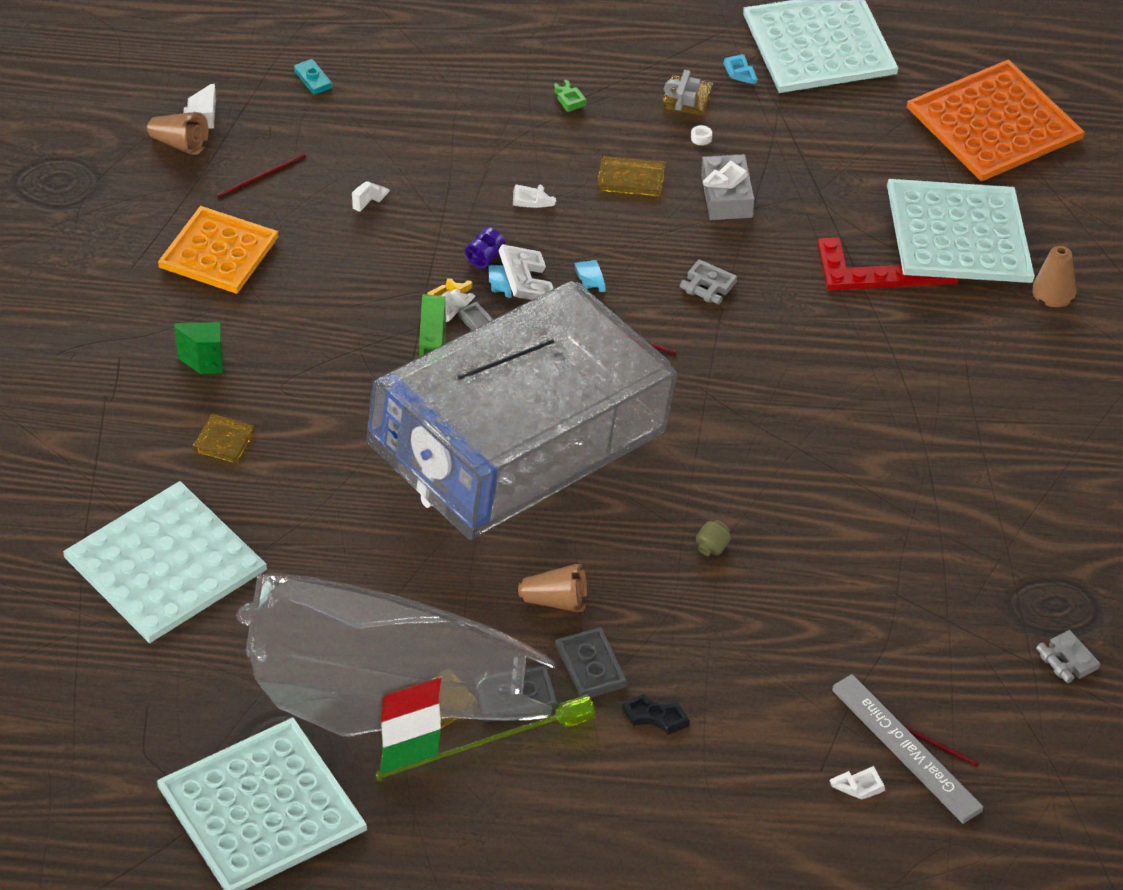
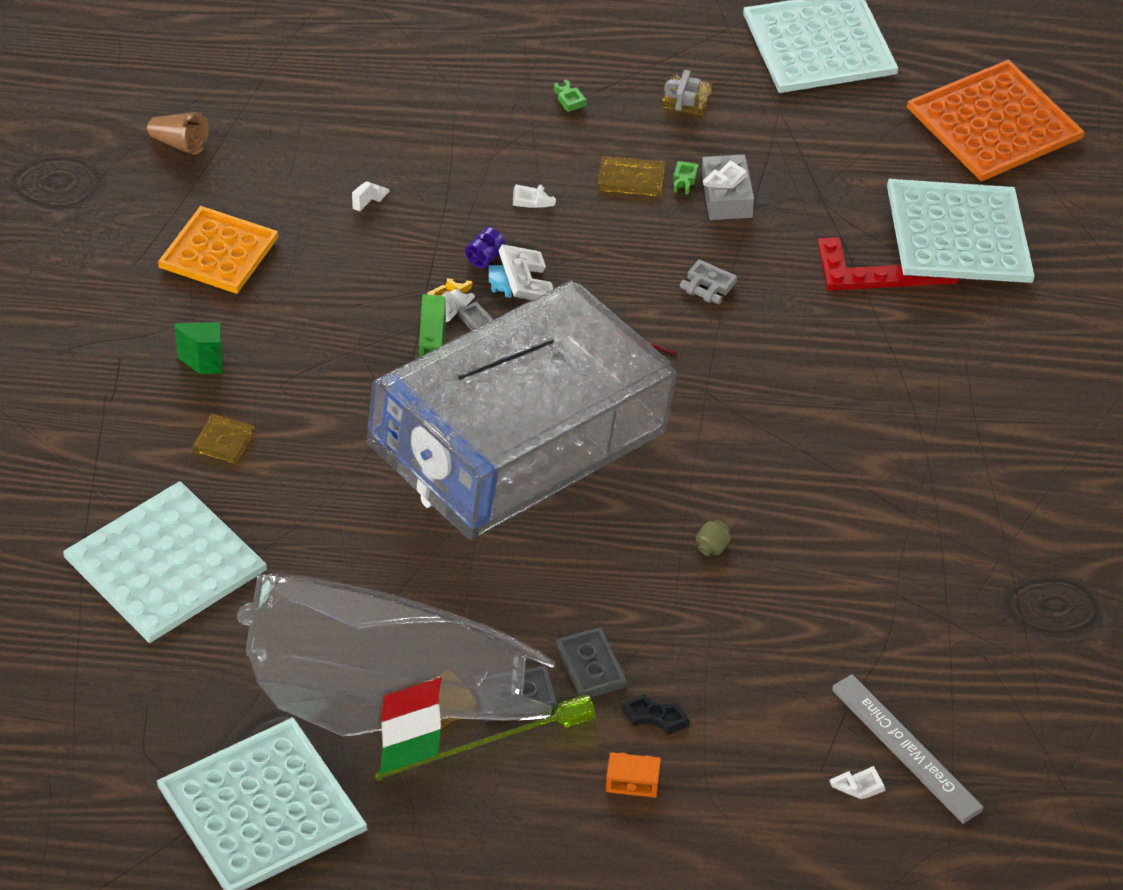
(205, 103): white slope -> none
(261, 175): dark red piece -> none
(312, 76): teal plate -> none
(556, 588): medium nougat cone -> none
(590, 275): medium azure slope -> none
(633, 774): none -> orange brick
(685, 175): none -> bright green plate
(701, 135): white tile -> none
(738, 69): medium azure slope -> none
(941, 746): dark red piece -> none
(1056, 278): medium nougat cone -> none
(1073, 653): light grey plate -> none

